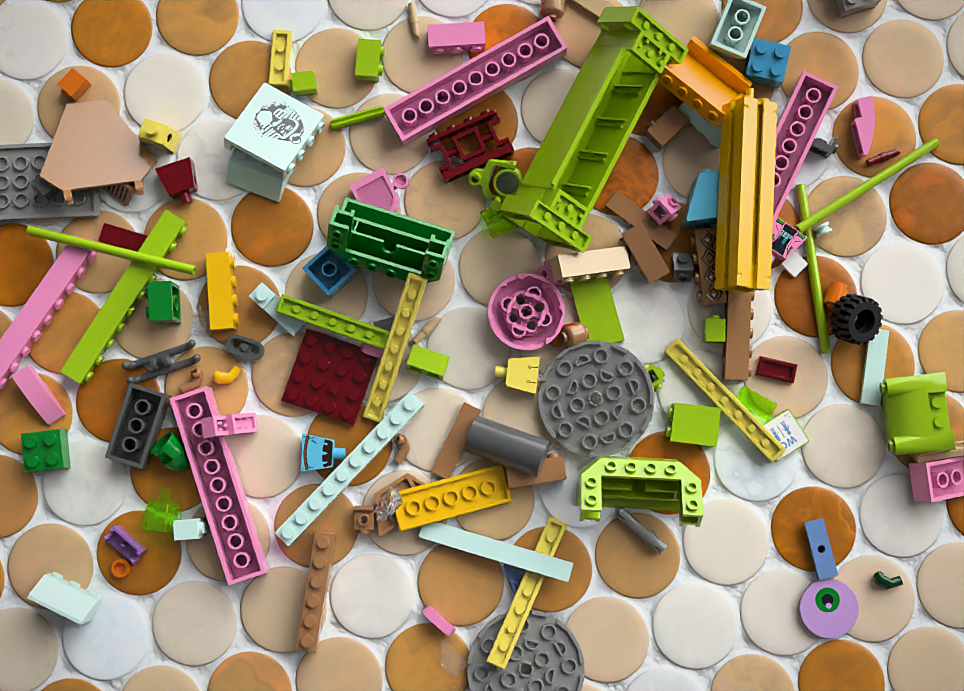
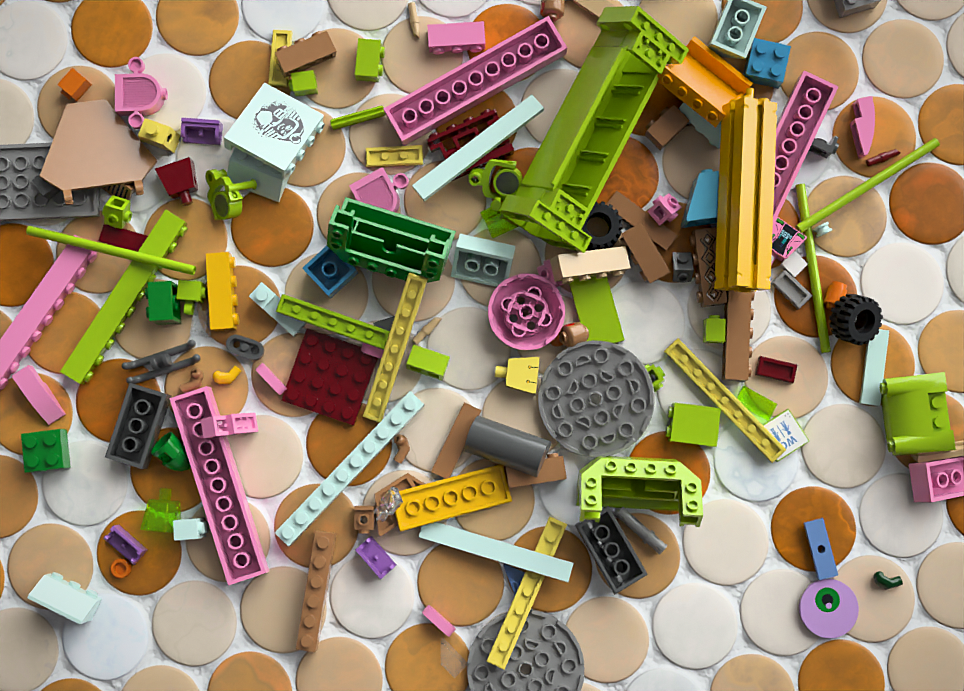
(117, 212): none -> lime brick
(138, 94): none -> bright pink piece
(190, 293): none -> lime brick
(201, 131): none -> medium lavender hinge
(225, 203): none -> lime piece
(270, 378): none -> bright pink beam
(305, 53): none -> medium nougat brick
(319, 453): medium azure torso -> none
(375, 557): none -> medium lavender hinge
(394, 156): none -> light yellow tile
(478, 147): none -> light aqua tile
(482, 260): none -> light aqua slope
(611, 551): none -> dark grey brick
(614, 222): none -> black tyre
(791, 289): none -> light grey tile

